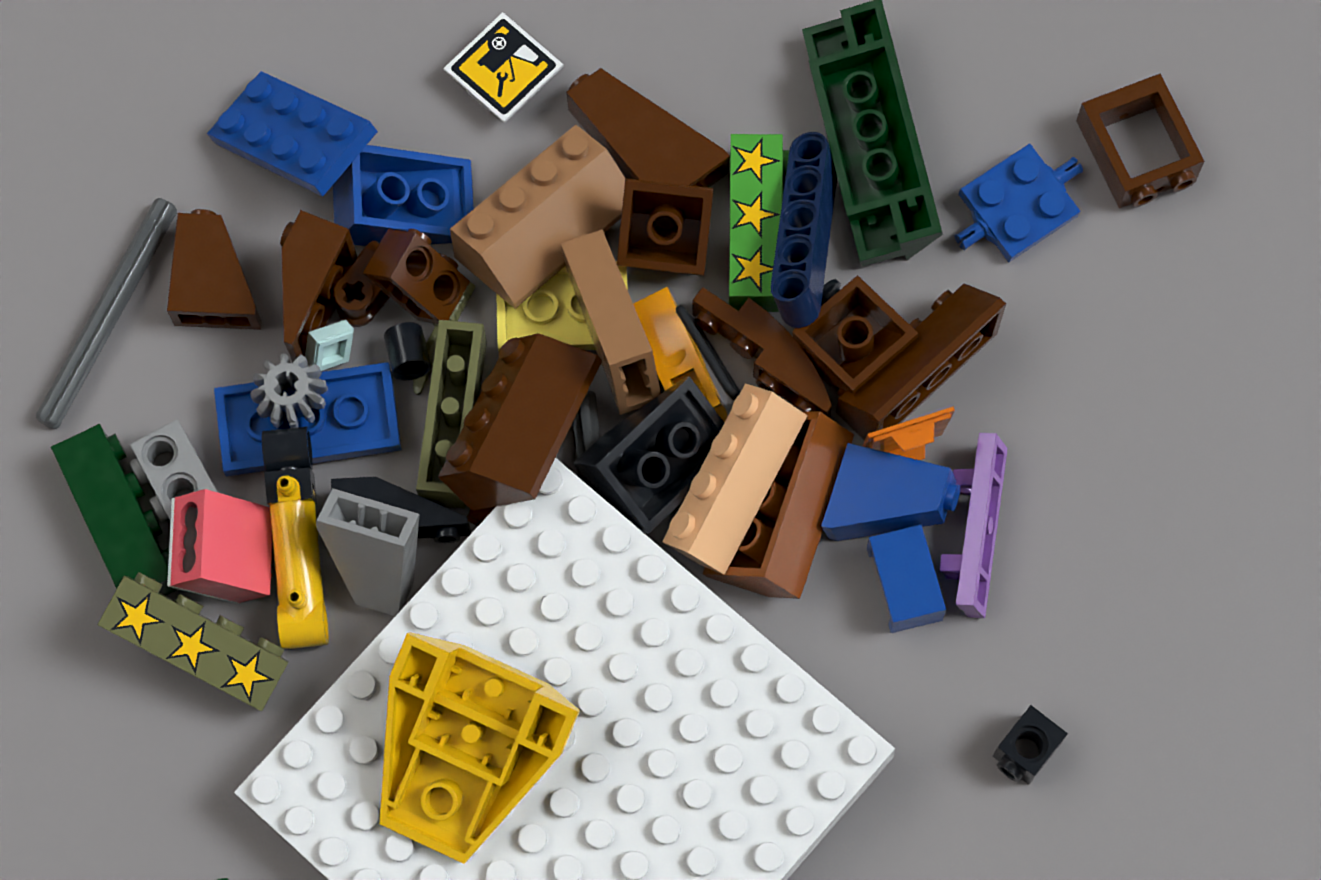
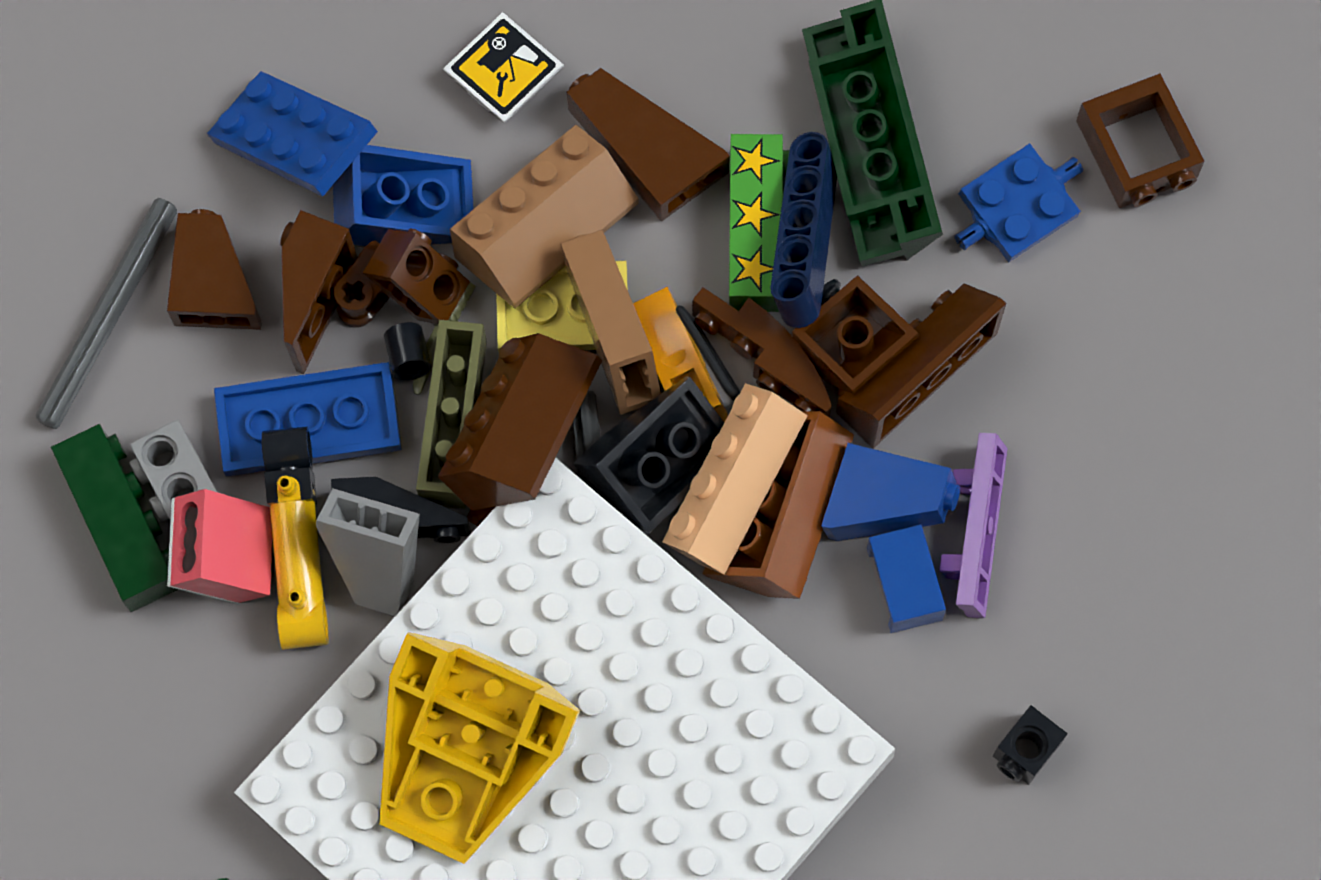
(194, 642): olive brick -> none
(280, 406): light grey gear -> none
(329, 345): light aqua tile -> none
(665, 226): reddish brown slope -> none
(910, 437): orange piece -> none

